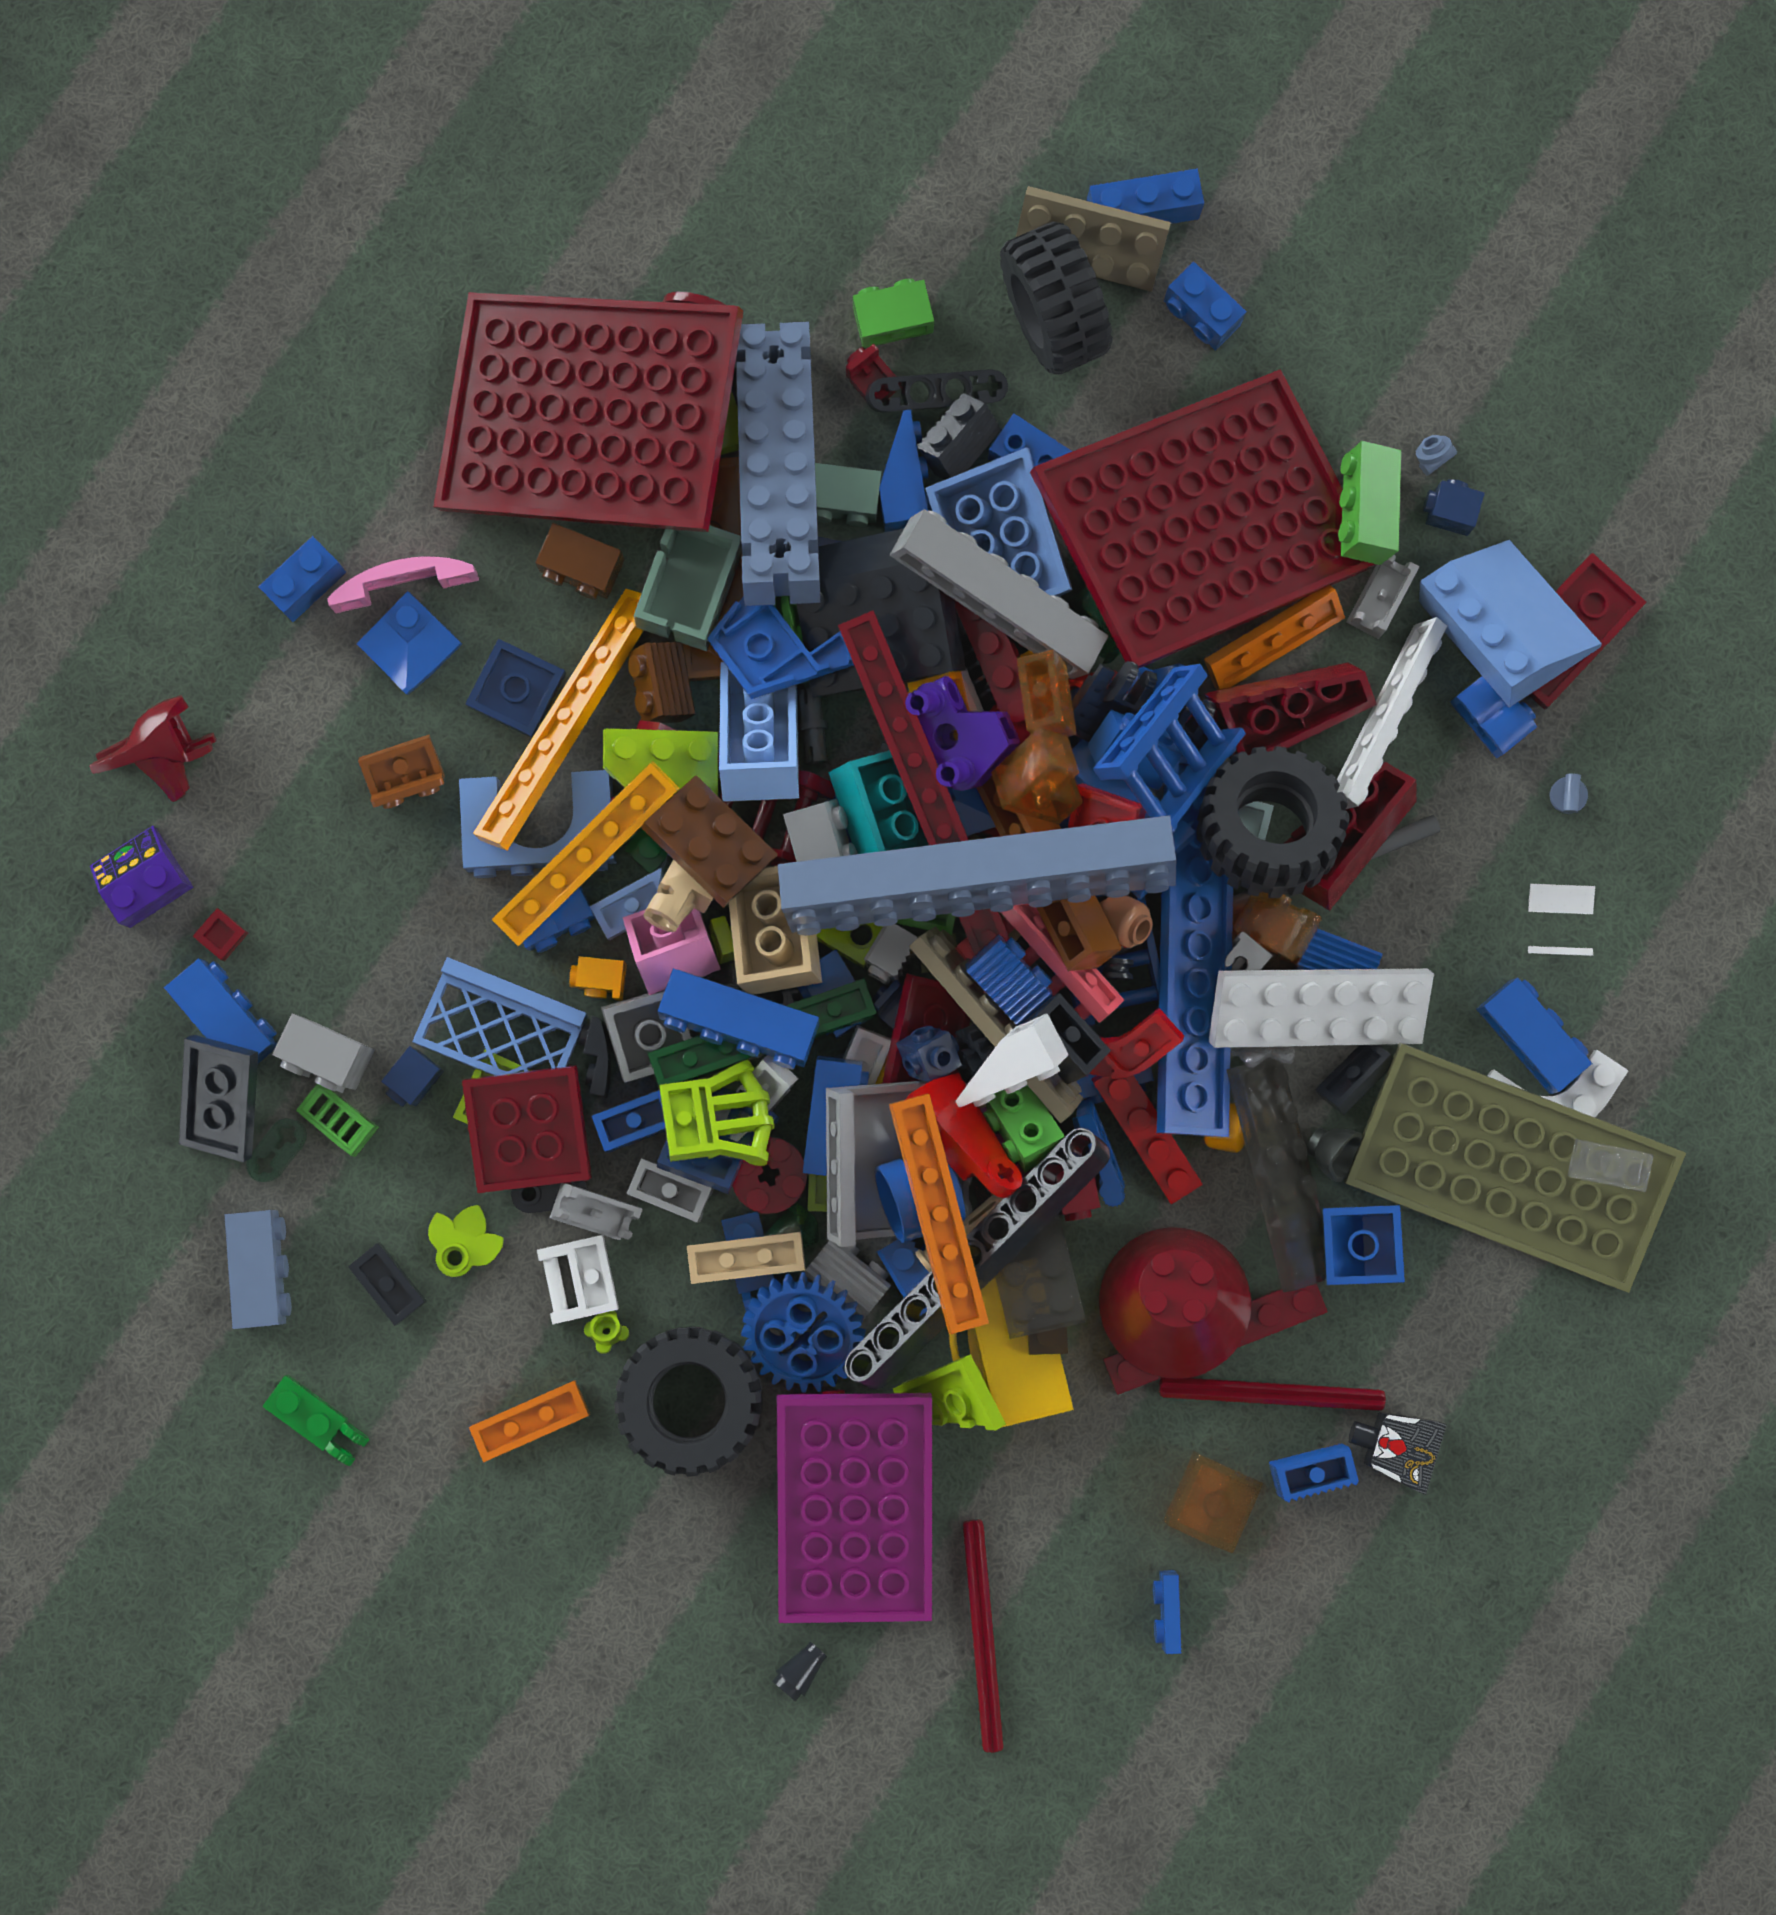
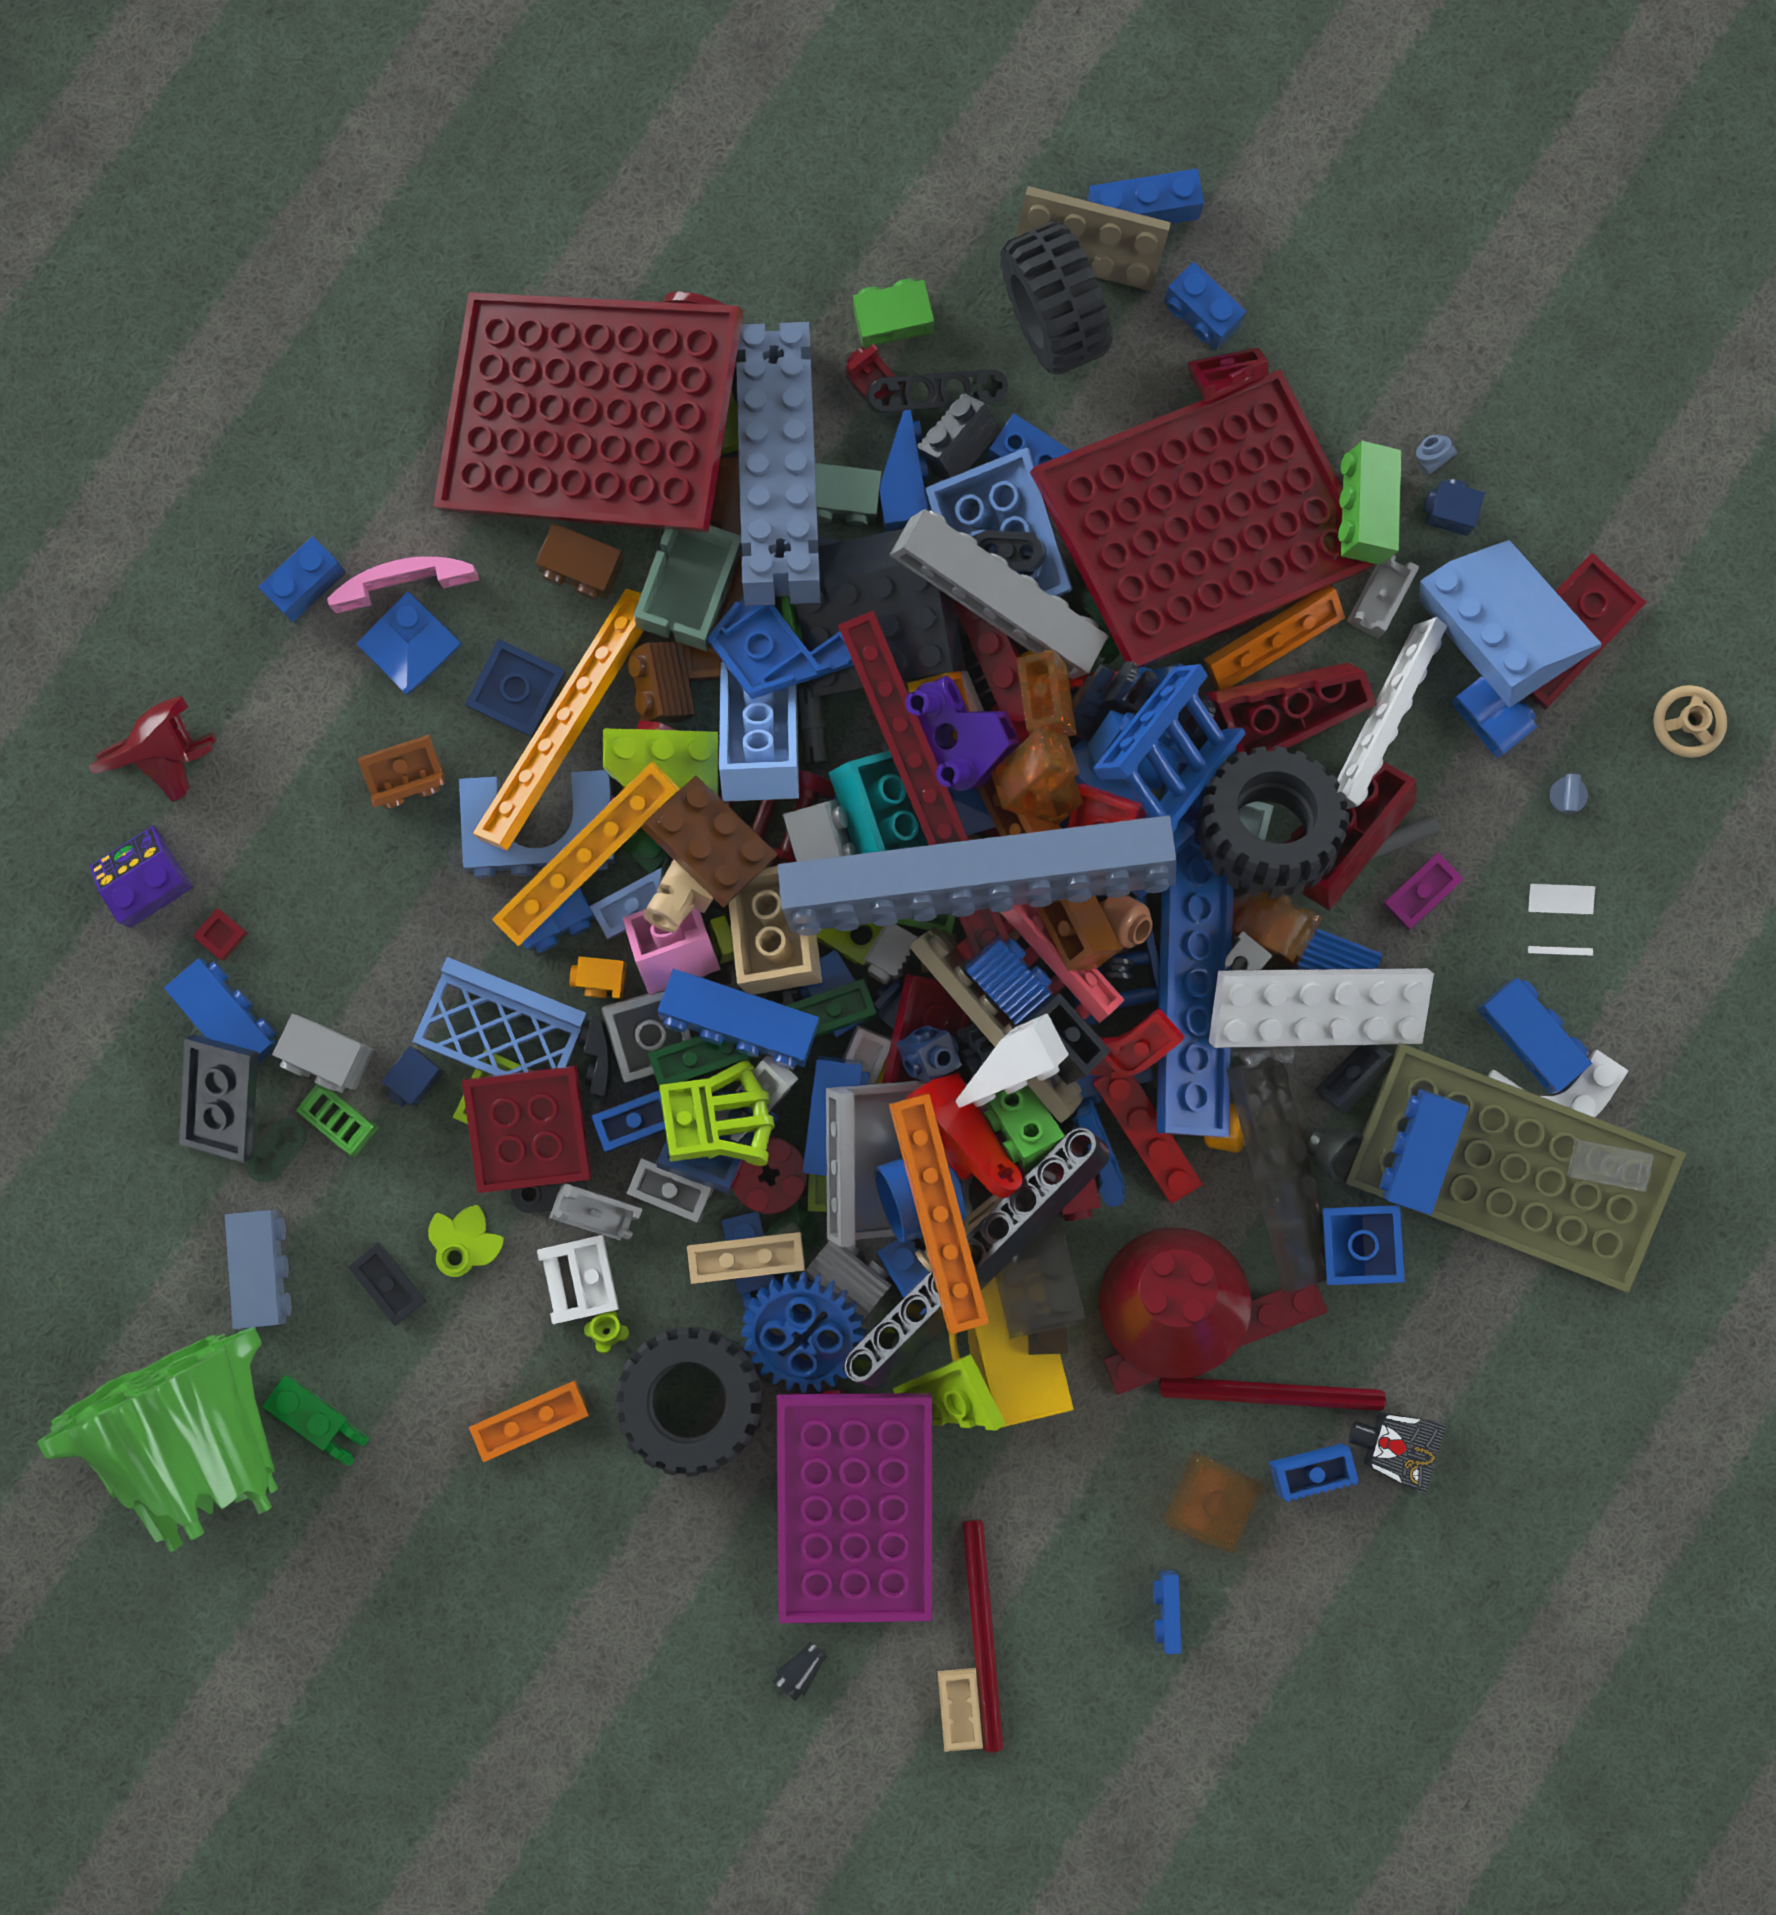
(175, 1436): none -> bright green piece
(960, 1709): none -> tan plate
(1012, 547): none -> black plate
(1227, 372): none -> dark red wing
(1422, 891): none -> magenta plate
(1423, 1151): none -> blue brick
(1700, 712): none -> tan piece

